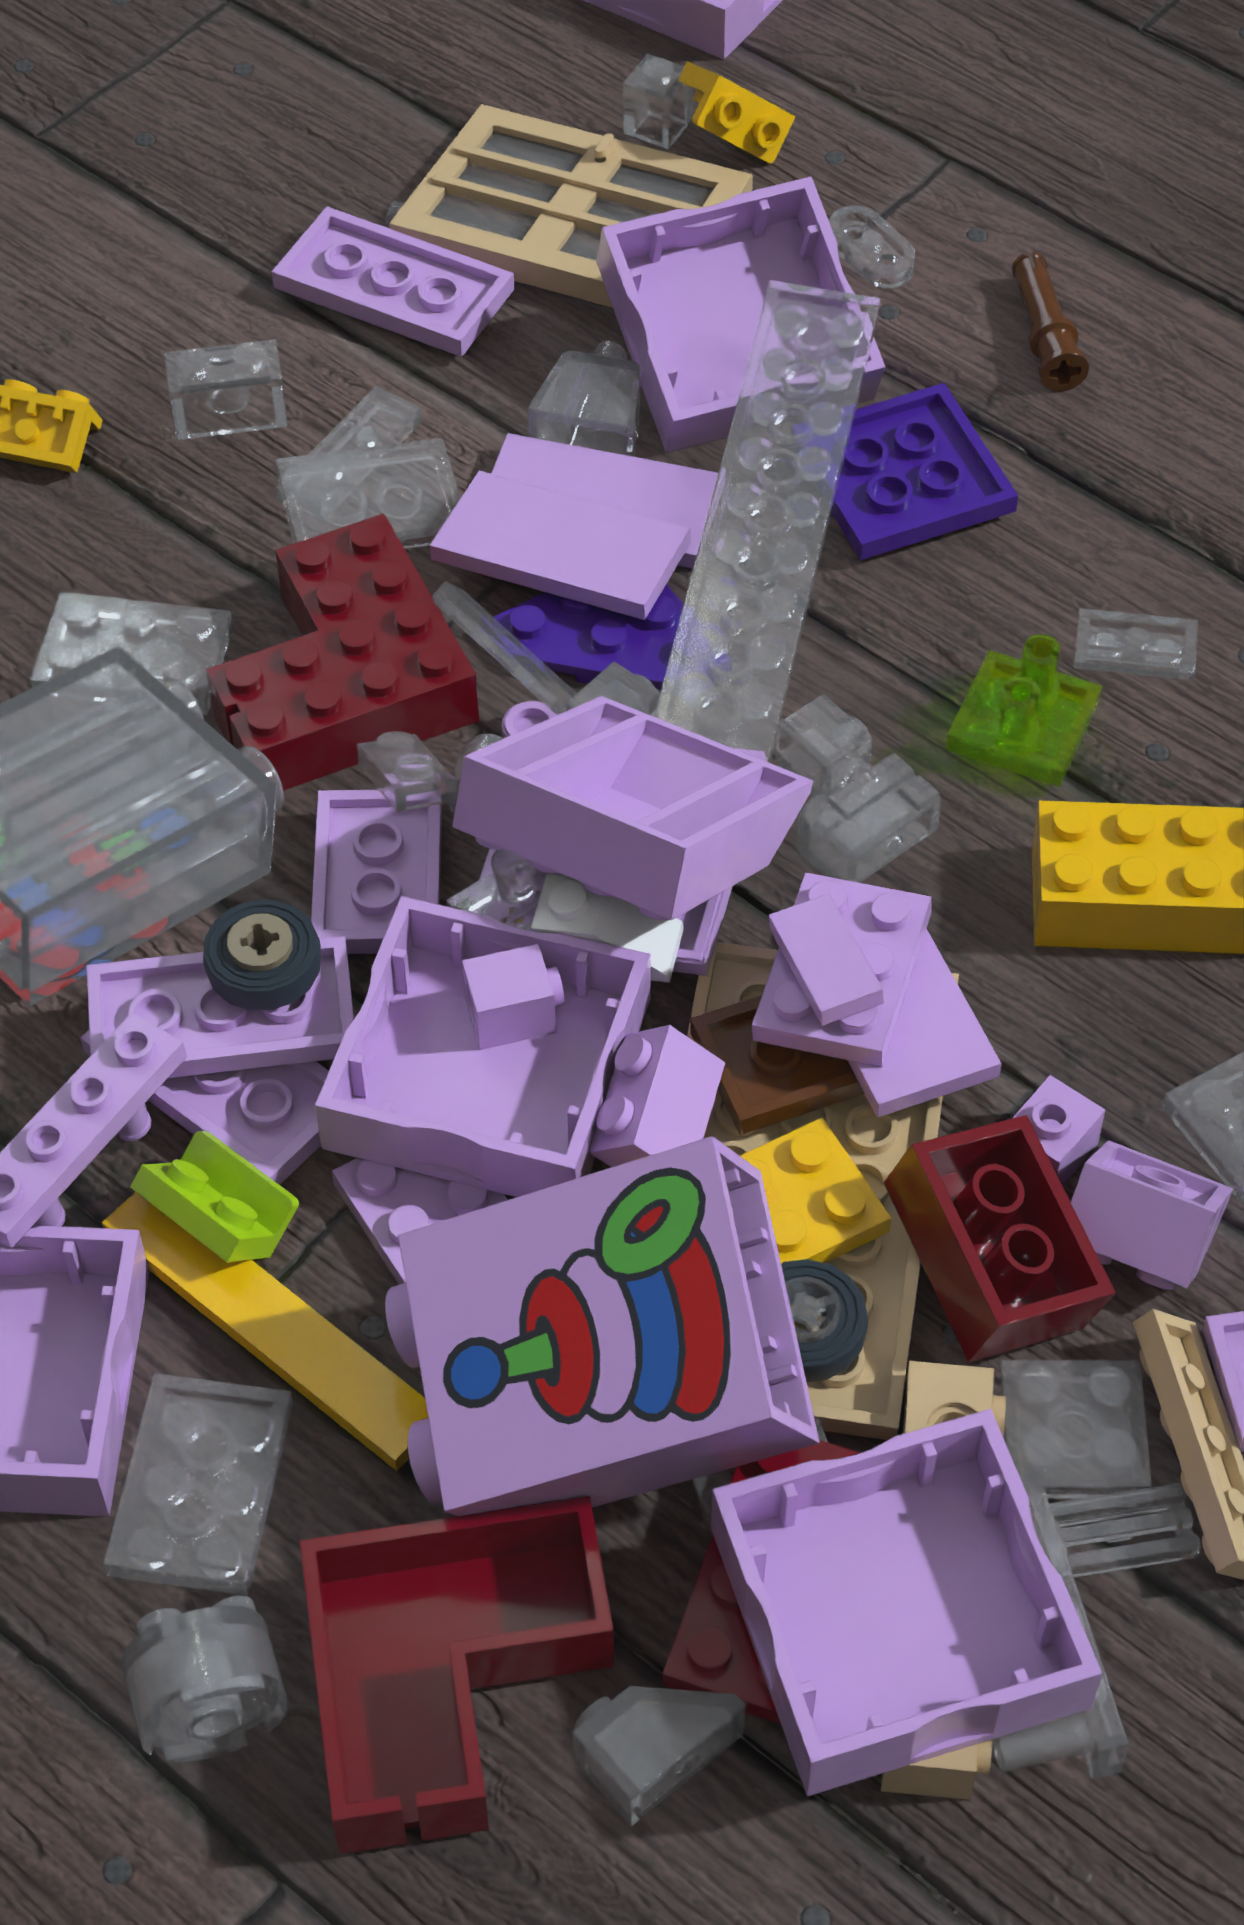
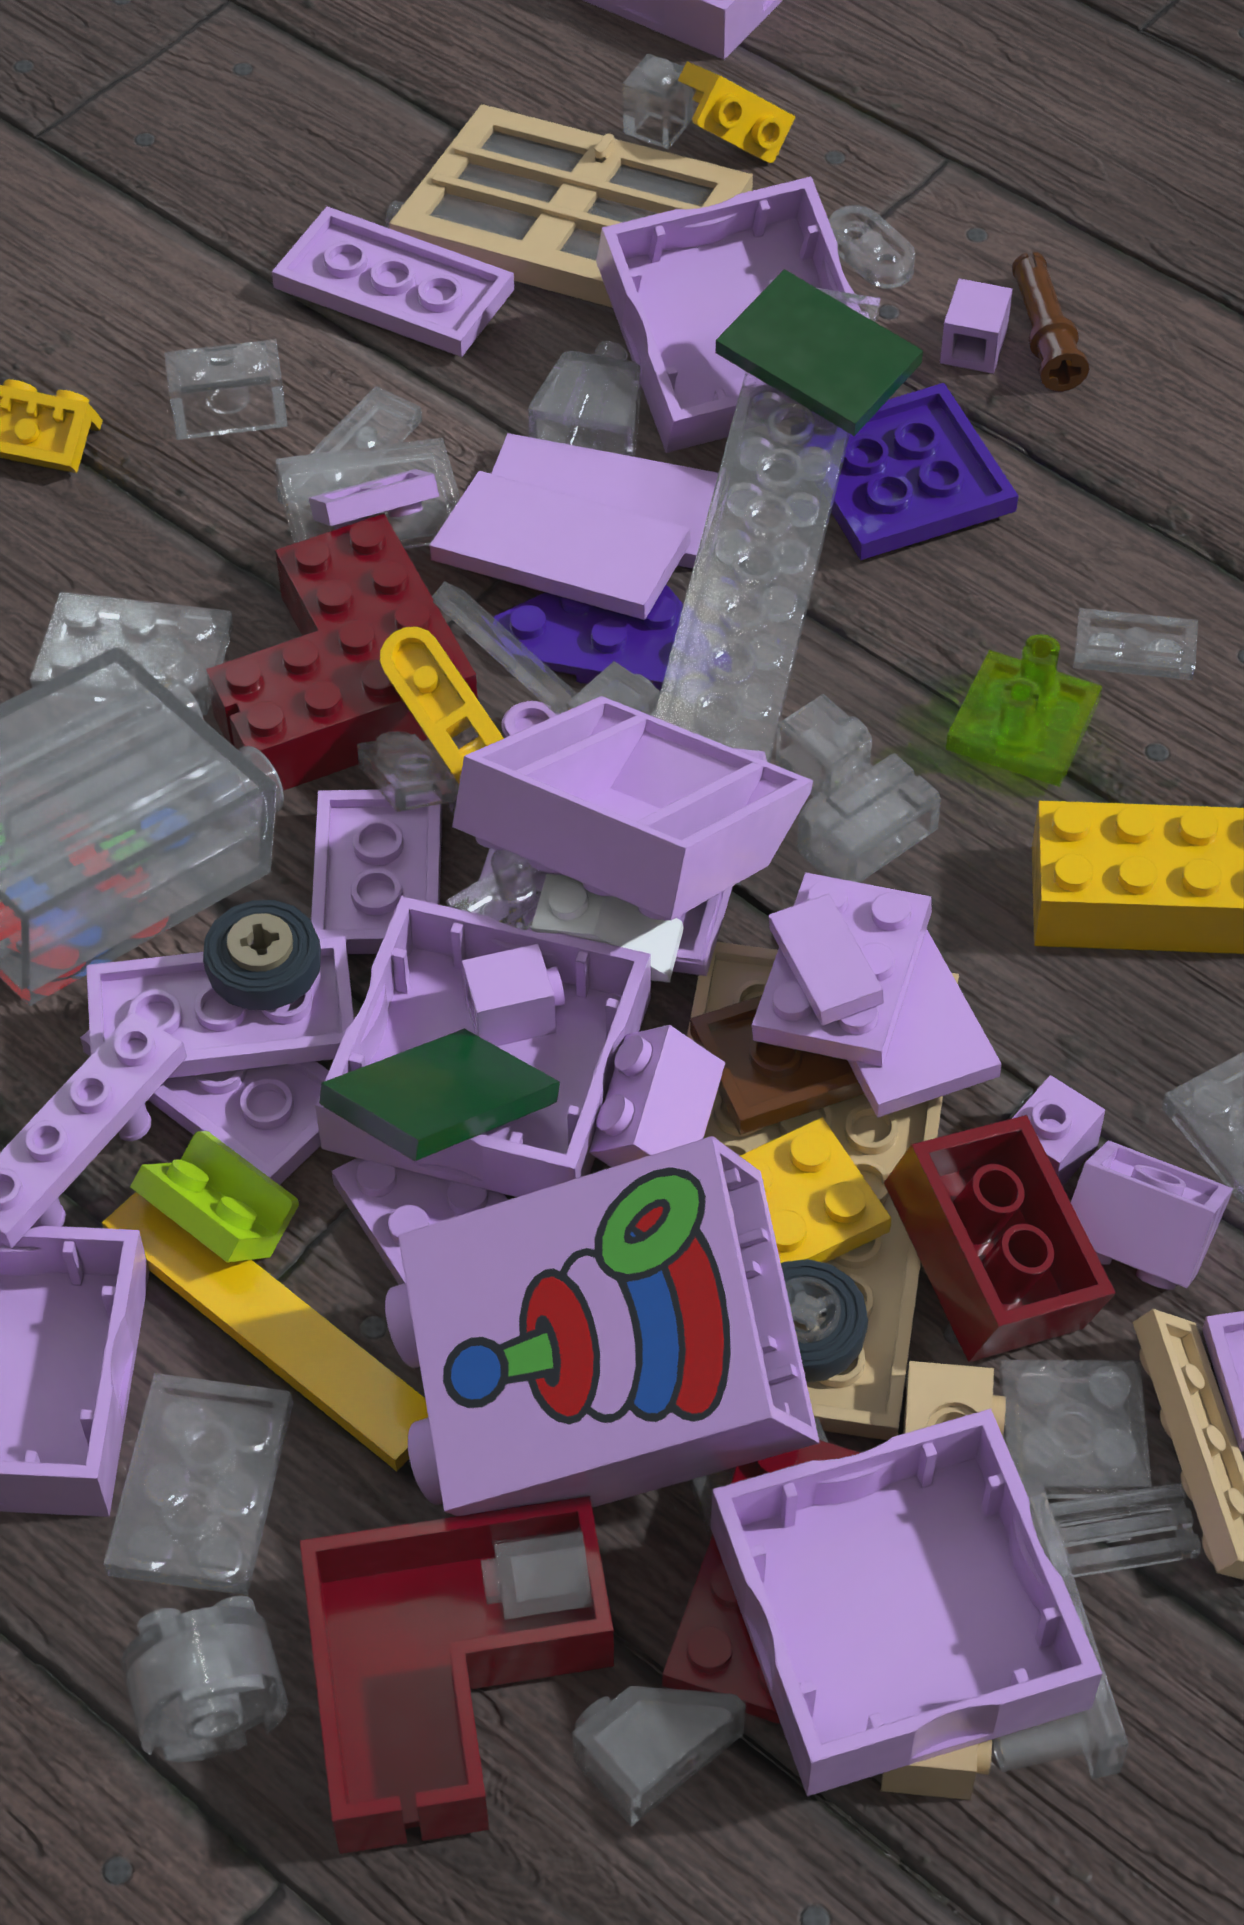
(397, 494): none -> lavender plate
(436, 695): none -> yellow plate
(439, 1094): none -> dark green tile
(538, 1574): none -> clear brick
(819, 352): none -> dark green tile
(976, 325): none -> lavender brick

